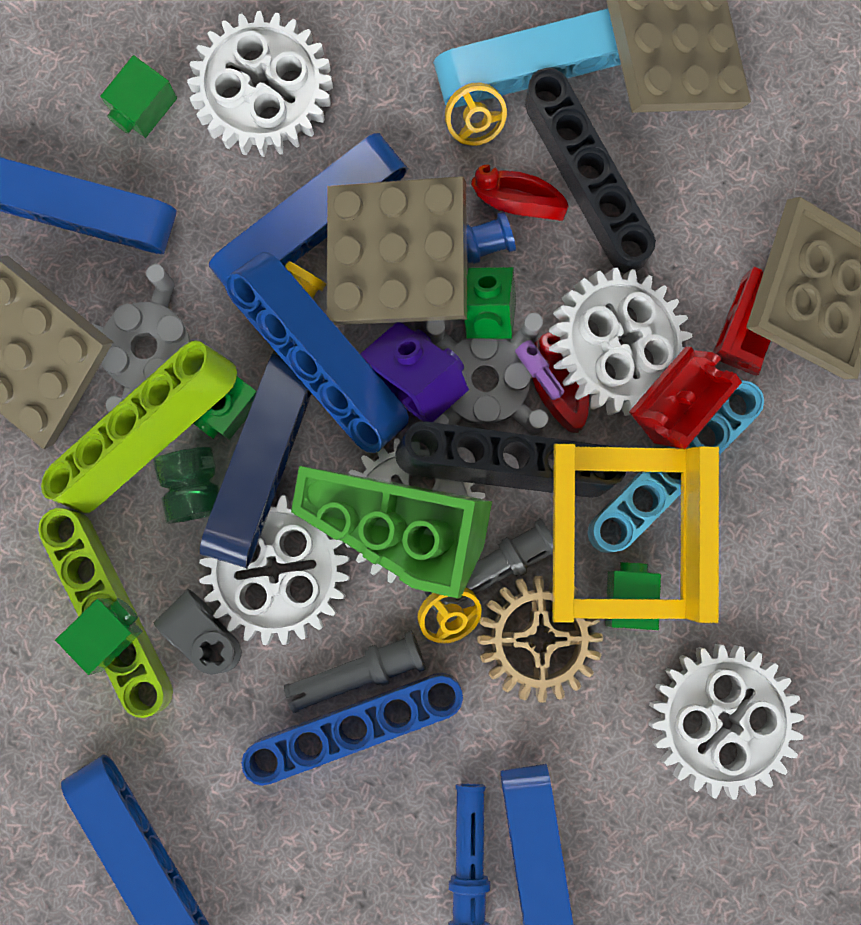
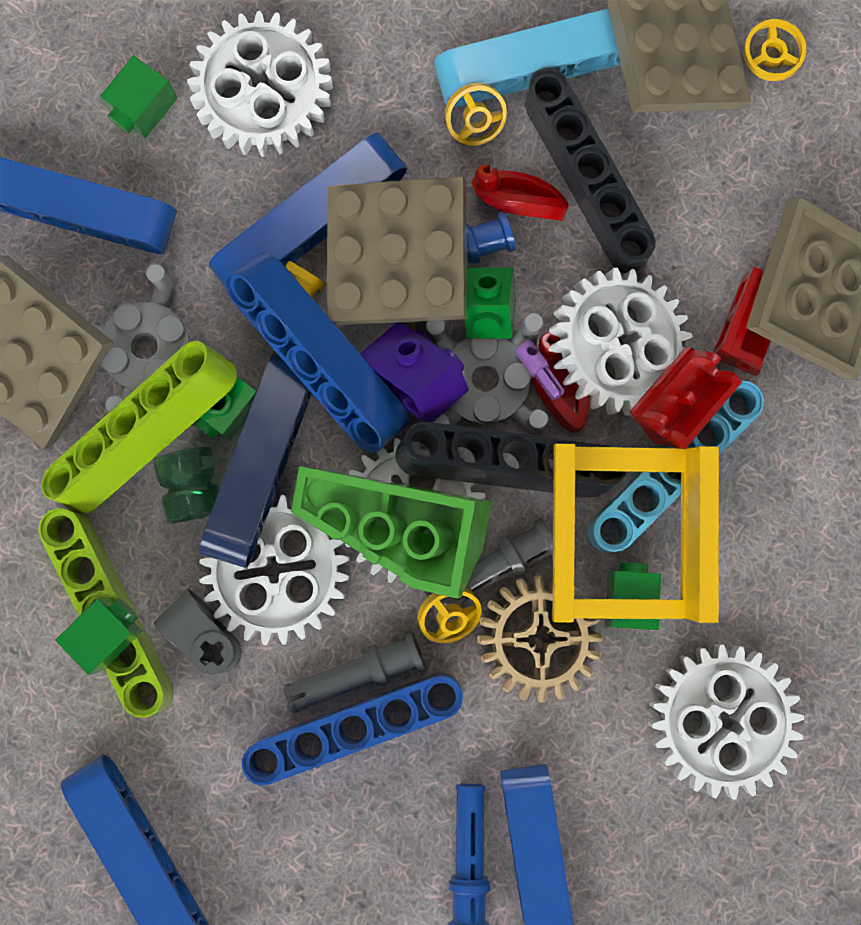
(772, 41): none -> yellow piece

